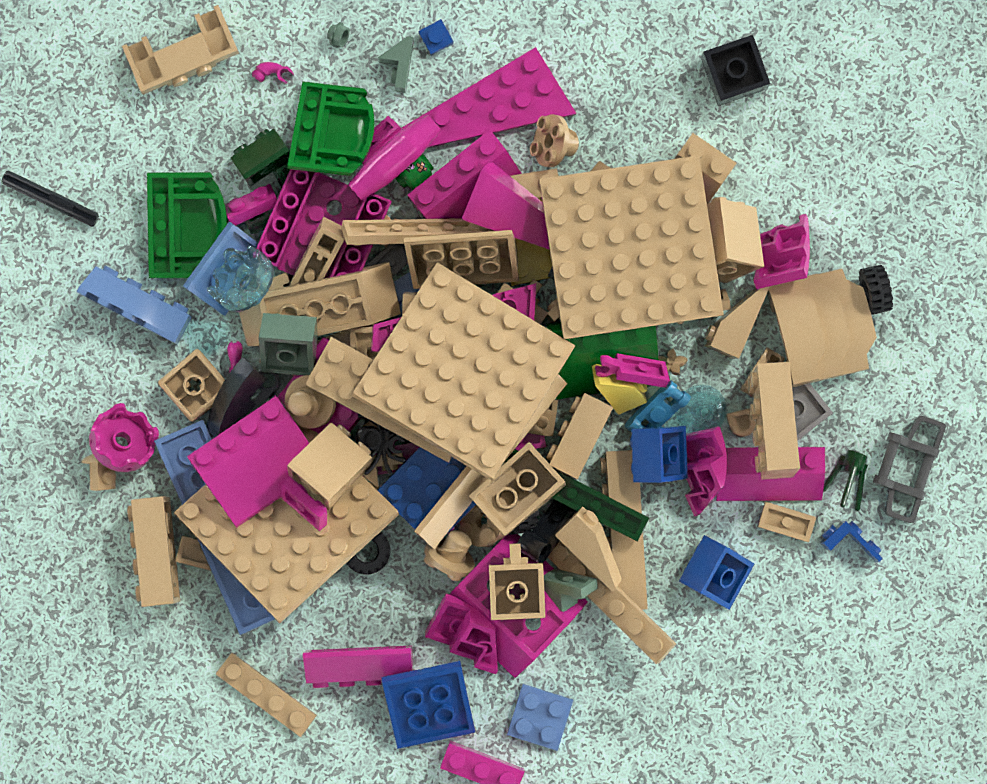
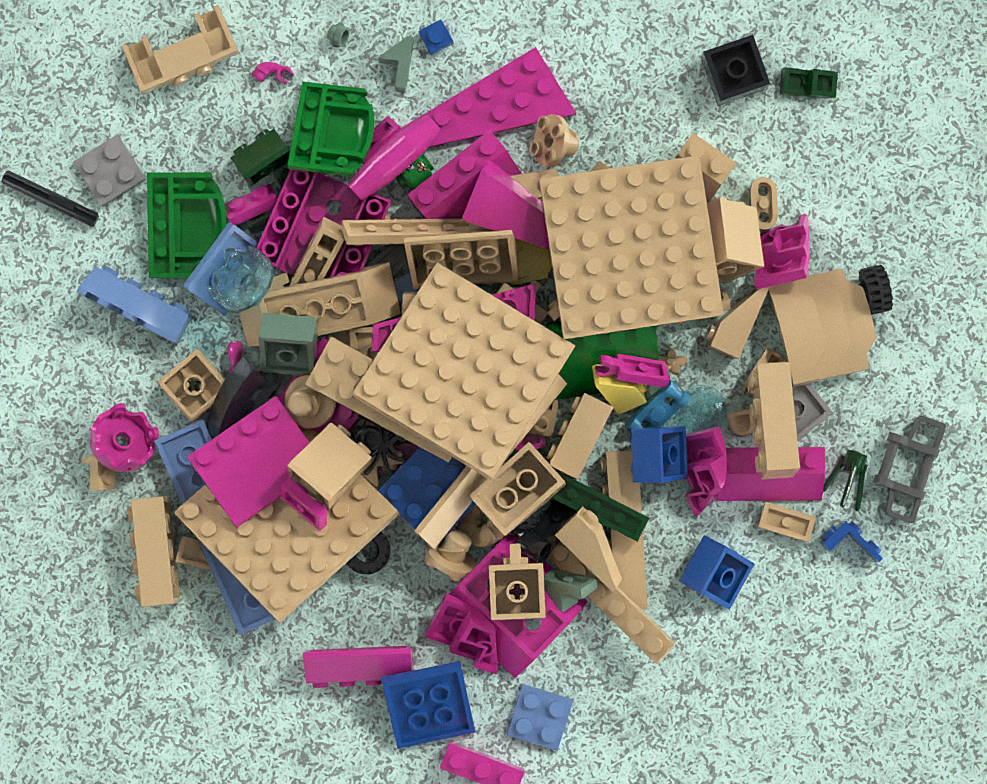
(109, 170): none -> light grey plate
(266, 694): tan plate -> none
(765, 204): none -> tan plate
(808, 83): none -> dark green slope

